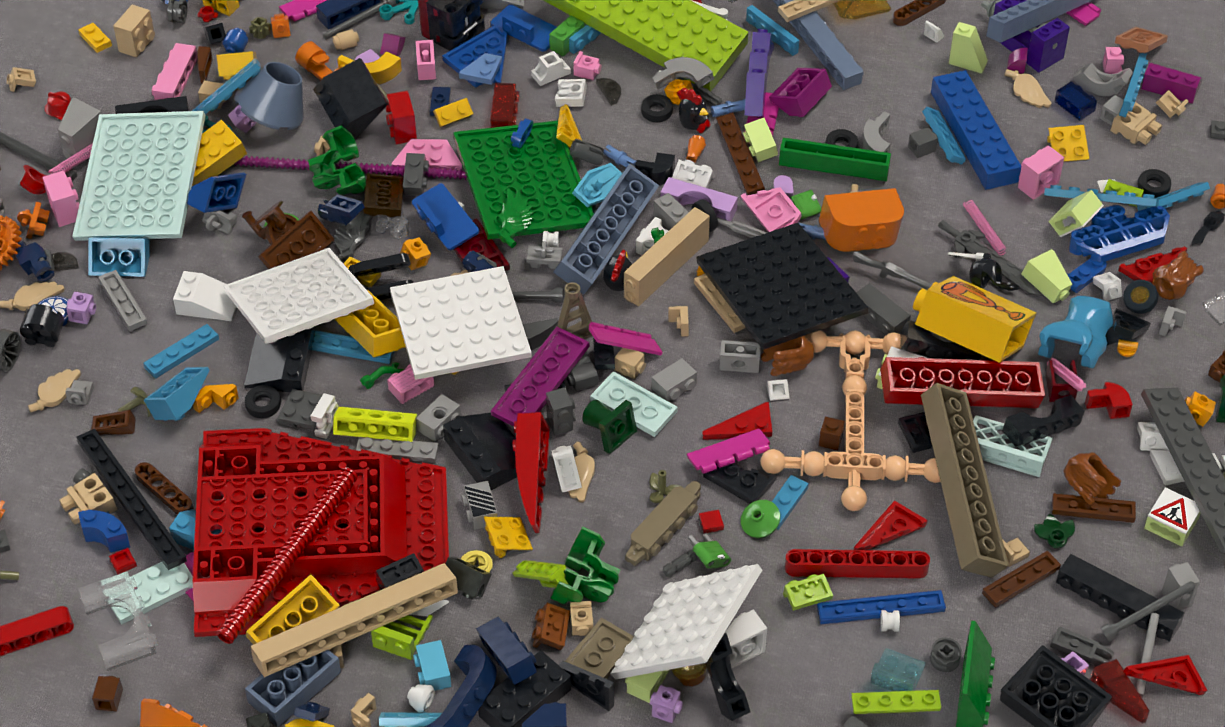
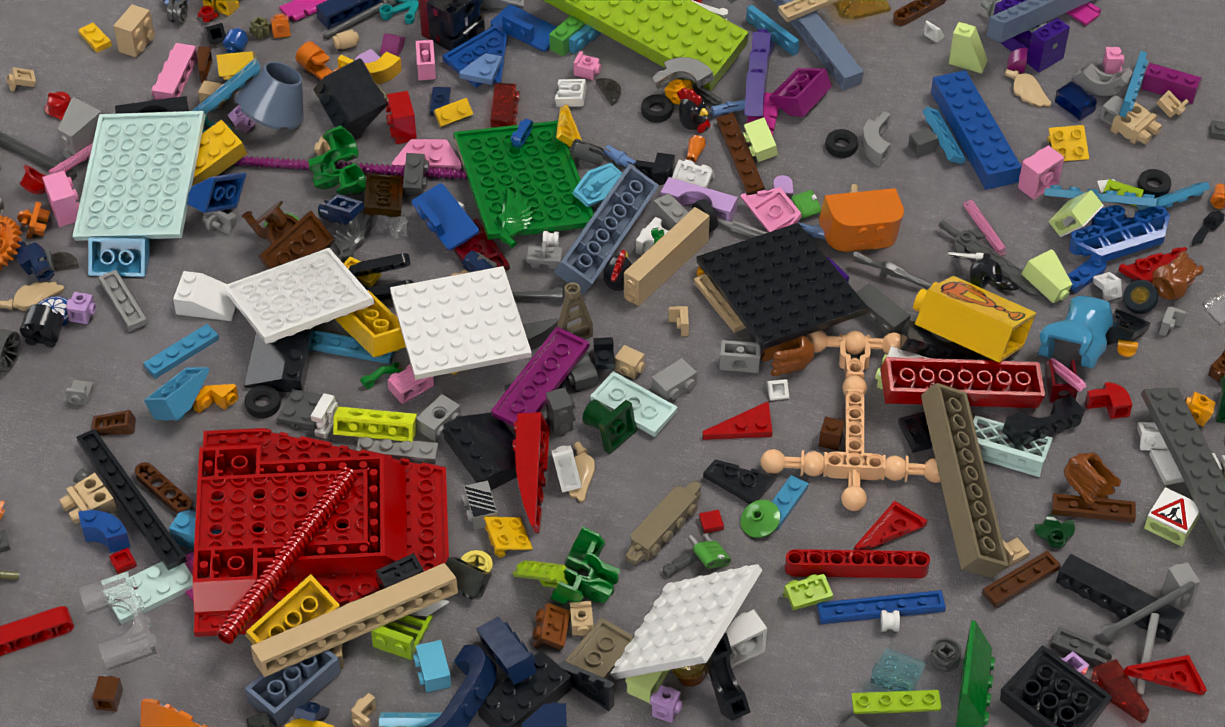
(53, 390): tan animal -> none
(137, 401): olive plant -> none
(417, 252): light orange brick -> none
(421, 697): white cone -> none
(550, 69): white brick -> none
(624, 338): dark pink windscreen -> none
(658, 483): olive plant -> none
(724, 452): dark pink windscreen -> none
(834, 159): green brick -> none
(1140, 39): nougat plate -> none

